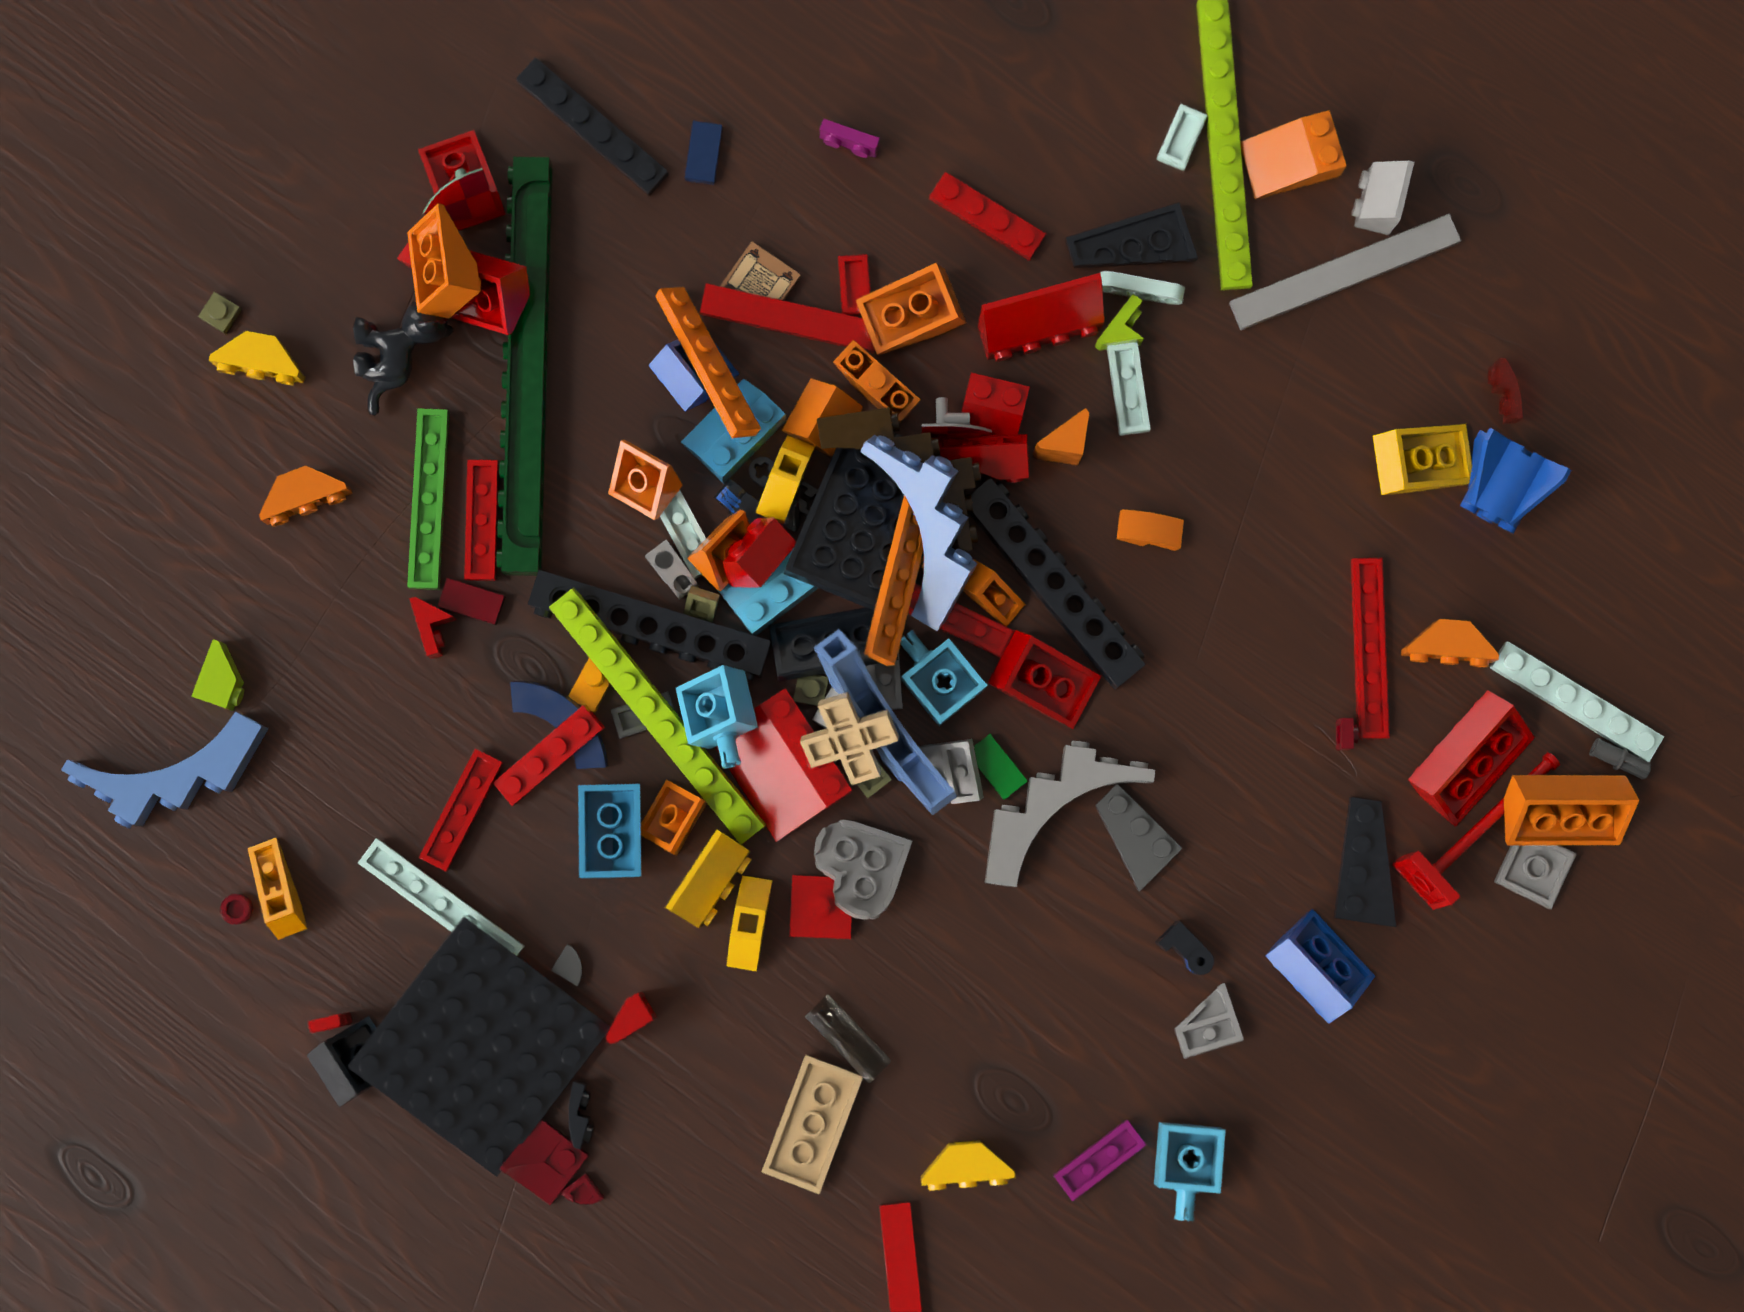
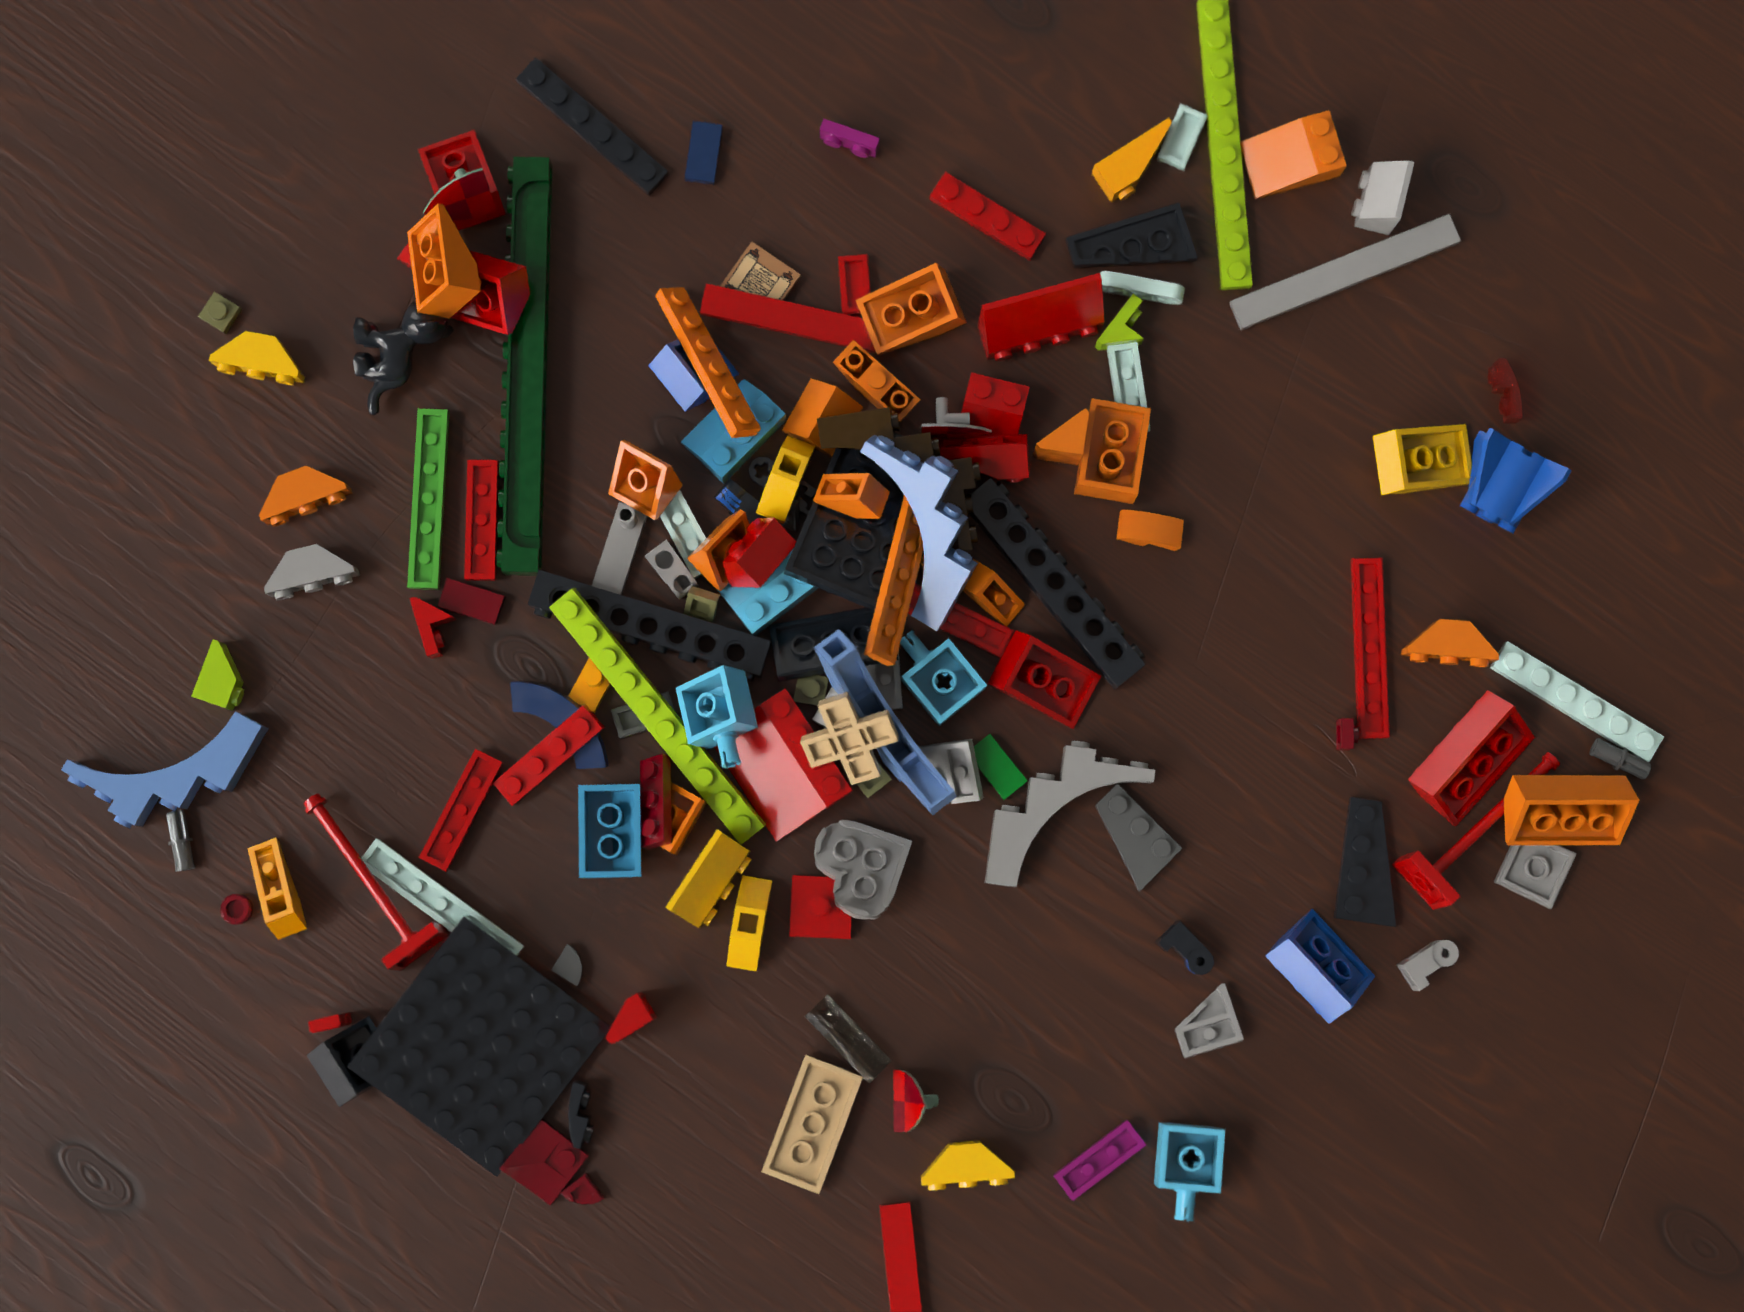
(180, 841): none -> dark grey axle
(308, 570): none -> light grey slope
(413, 943): none -> red tile
(619, 549): none -> light grey piece
(655, 801): none -> dark red plate
(852, 494): none -> orange slope
(909, 1101): none -> shield
(1113, 451): none -> orange slope
(1123, 169): none -> light orange slope
(1426, 961): none -> light grey leg

